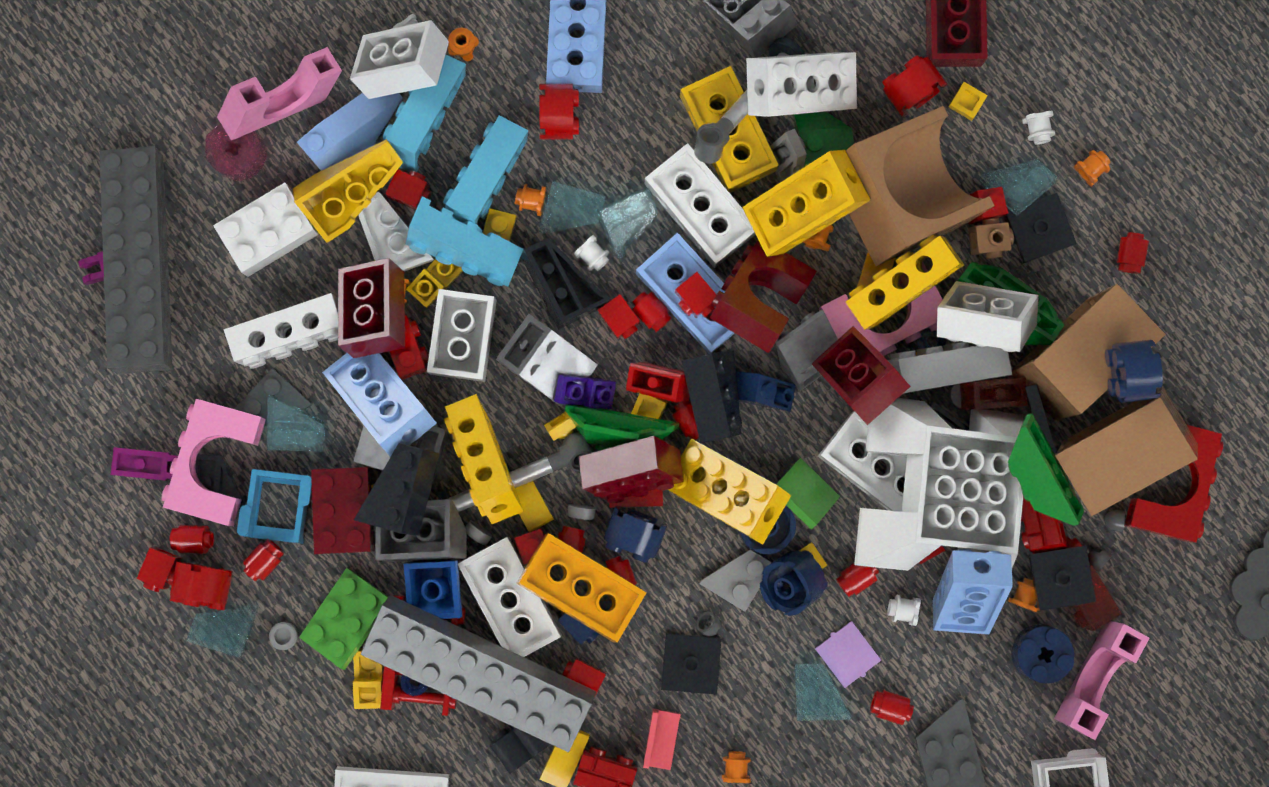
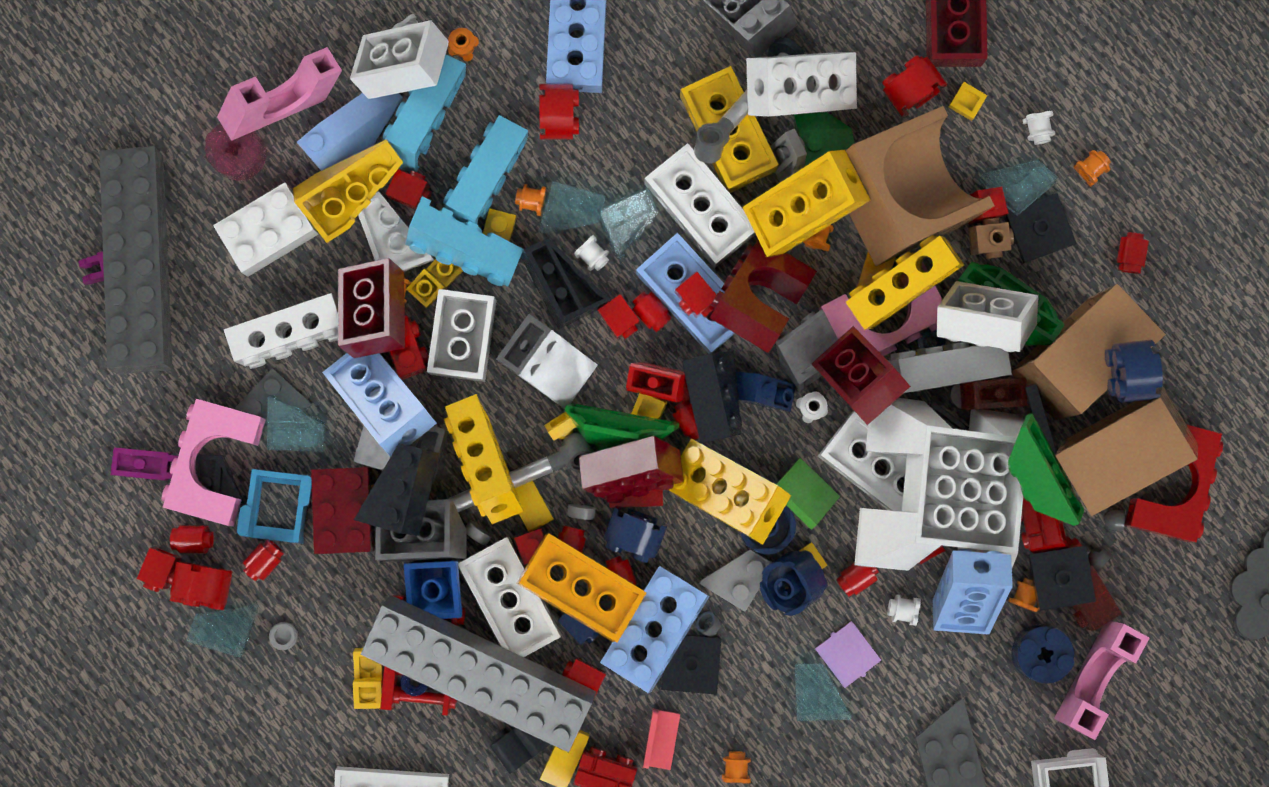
(344, 619): bright green plate -> none
(585, 391): dark purple slope -> none
(674, 625): none -> light blue brick
(803, 405): none -> white brick
(891, 707): red brick -> none

